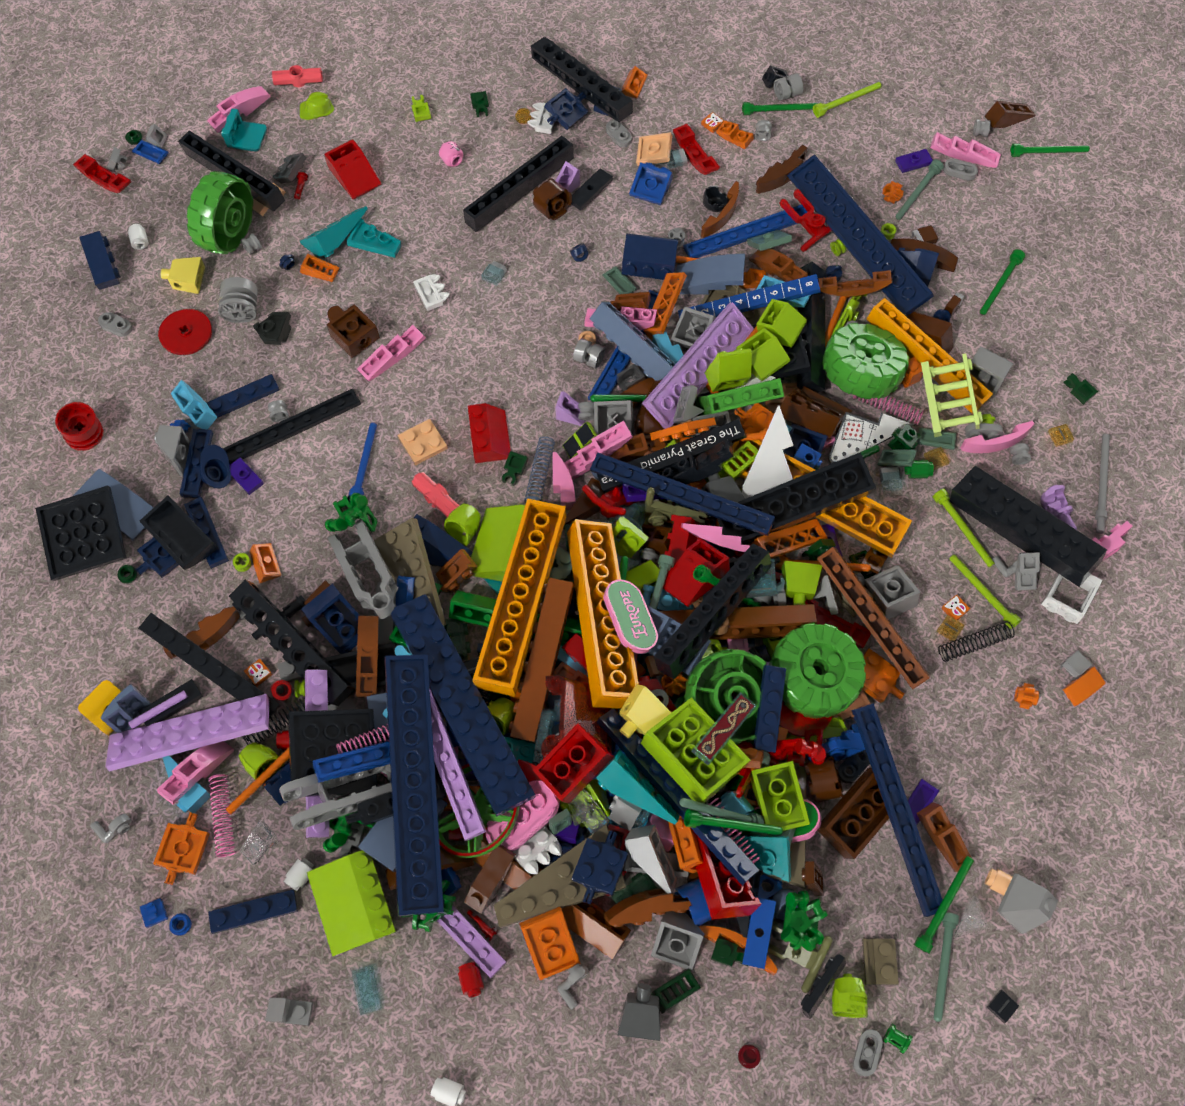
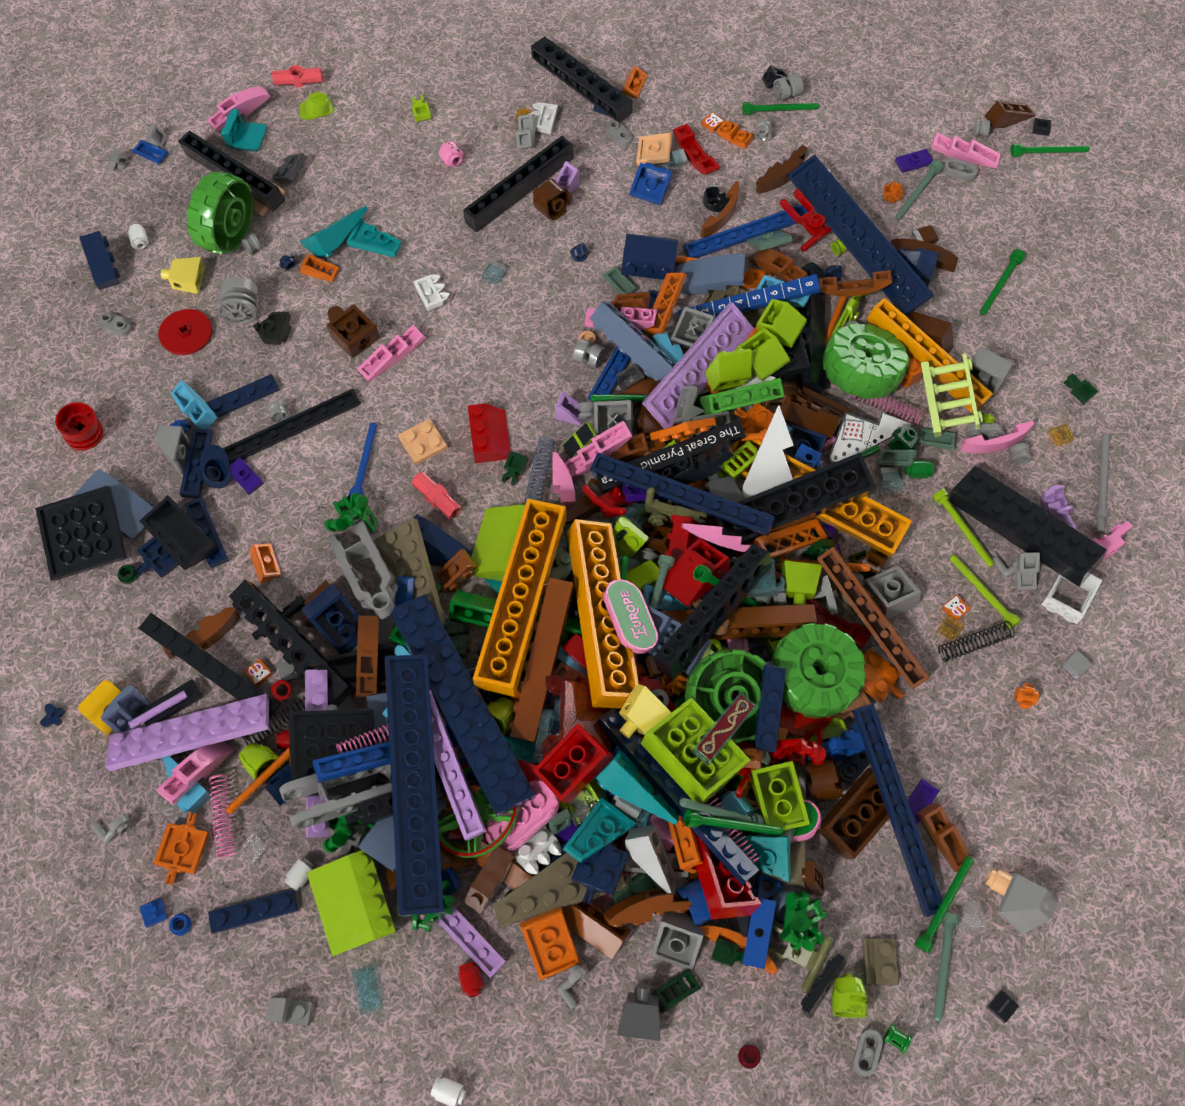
(52, 716): none -> dark blue piece
(100, 175): red slope -> none
(133, 137): dark green plate -> none
(242, 556): lime bush -> none
(299, 688): lime bush -> none
(302, 177): red piece -> none
(352, 169): red slope -> none
(463, 519): lime helmet -> none
(480, 102): dark green plate -> none
(486, 929): red piece -> none
(526, 134): none -> light grey slope
(566, 108): dark blue plate -> none
(591, 189): black tile -> none
(598, 830): none -> teal wing
(677, 233): light grey wheel -> none
(821, 108): lime piece -> none
(891, 228): lime bush -> none
(938, 458): clear yellow tile -> none
(942, 315): dark blue tile -> none
(954, 303): reddish brown piece -> none
(1041, 126): none -> black tile
(1084, 686): orange slope -> none

